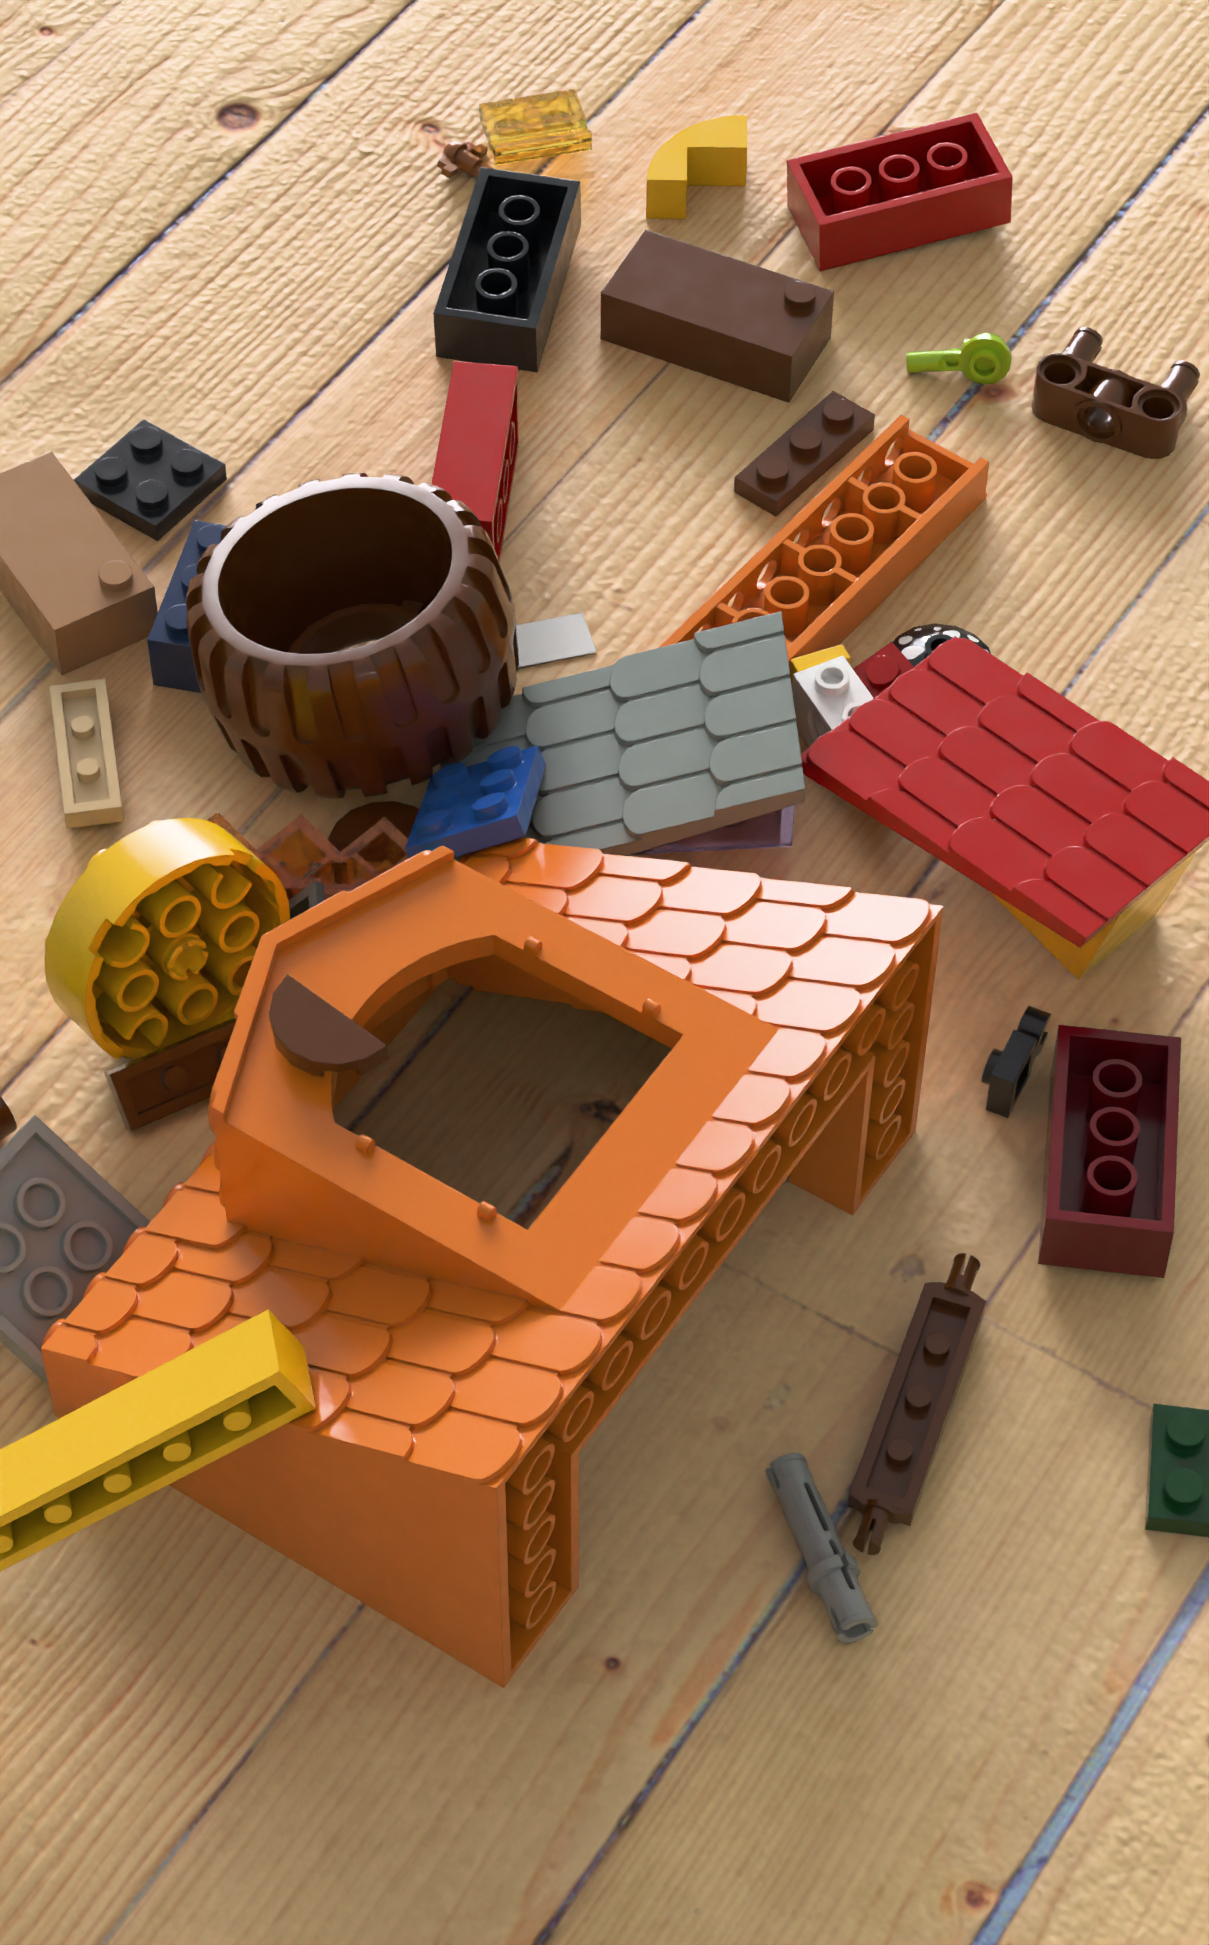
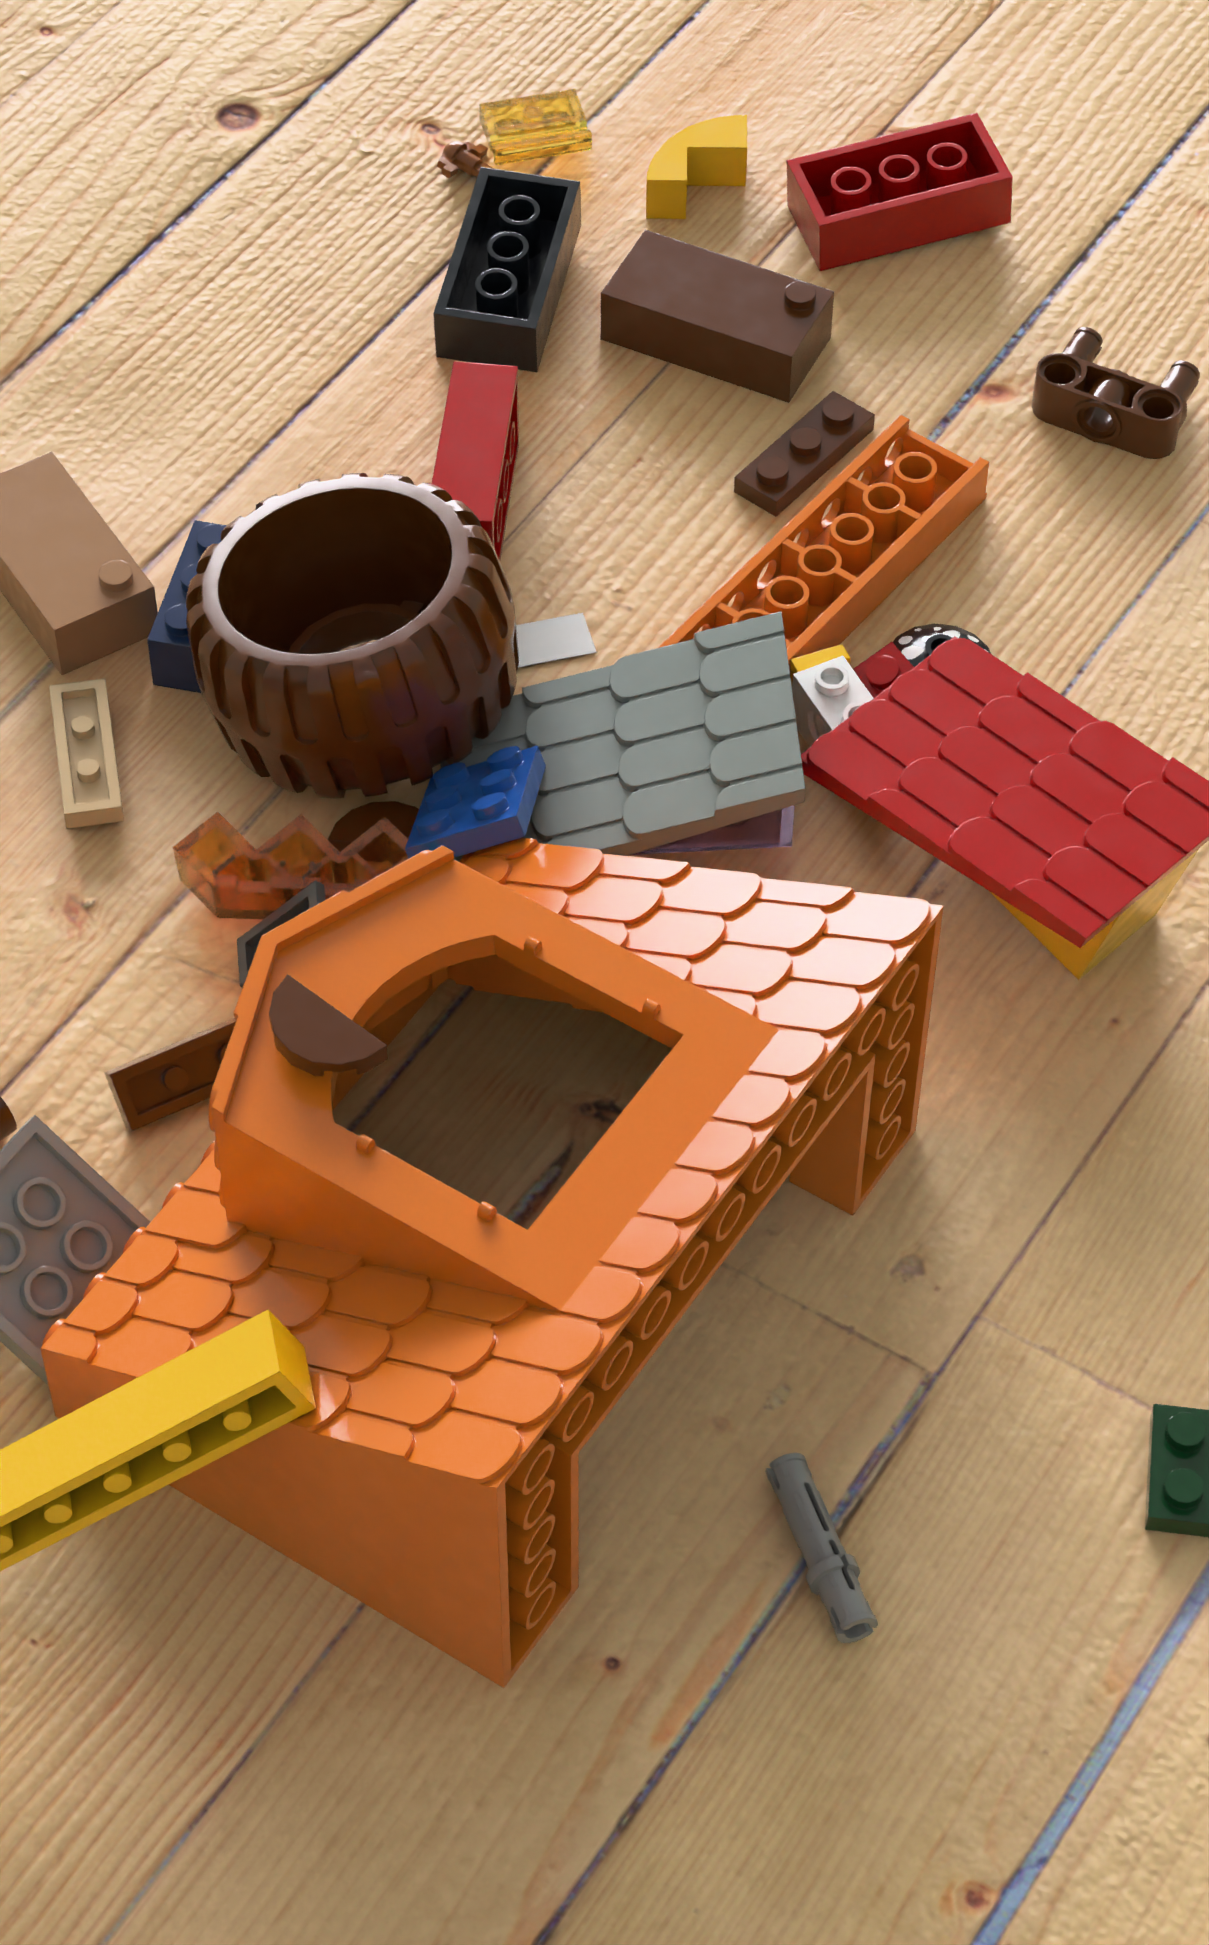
(151, 479): black plate -> none
(160, 935): yellow brick -> none
(917, 1404): reddish brown plate -> none
(981, 359): lime plate -> none
(1010, 1069): black plate -> none
(1111, 1151): dark red brick -> none

